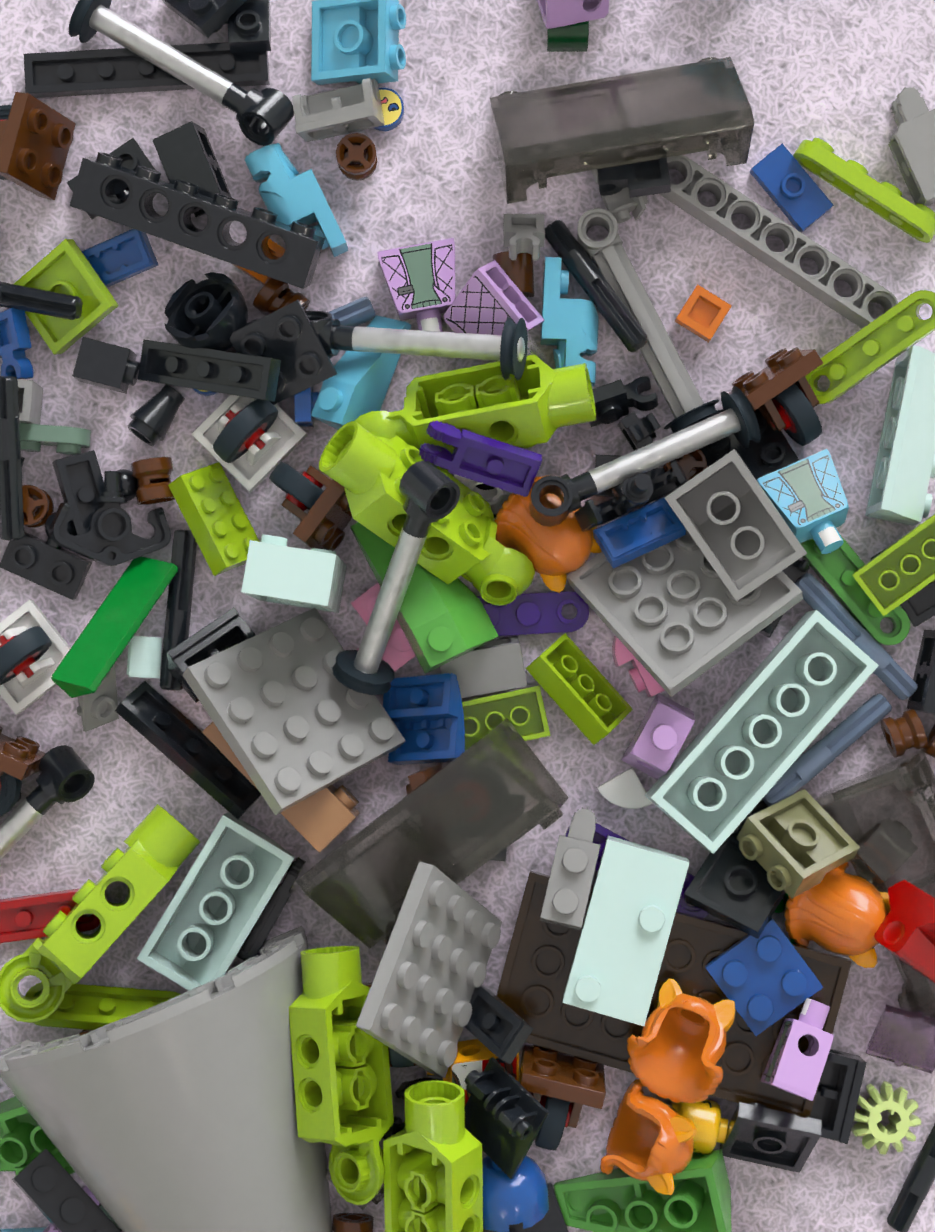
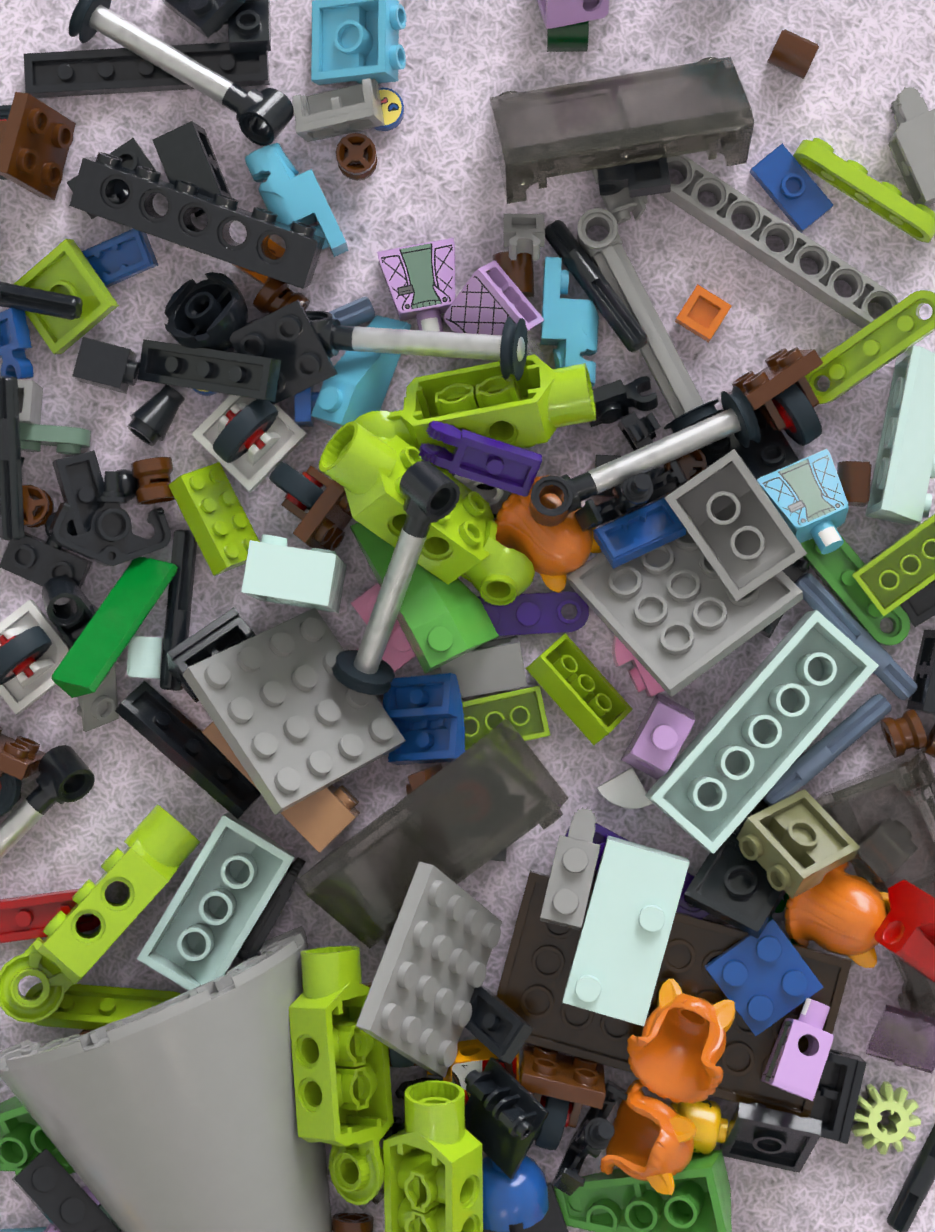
(70, 617): none -> black piece
(590, 1138): none -> black piece
(793, 53): none -> reddish brown brick
(855, 481): none -> reddish brown brick

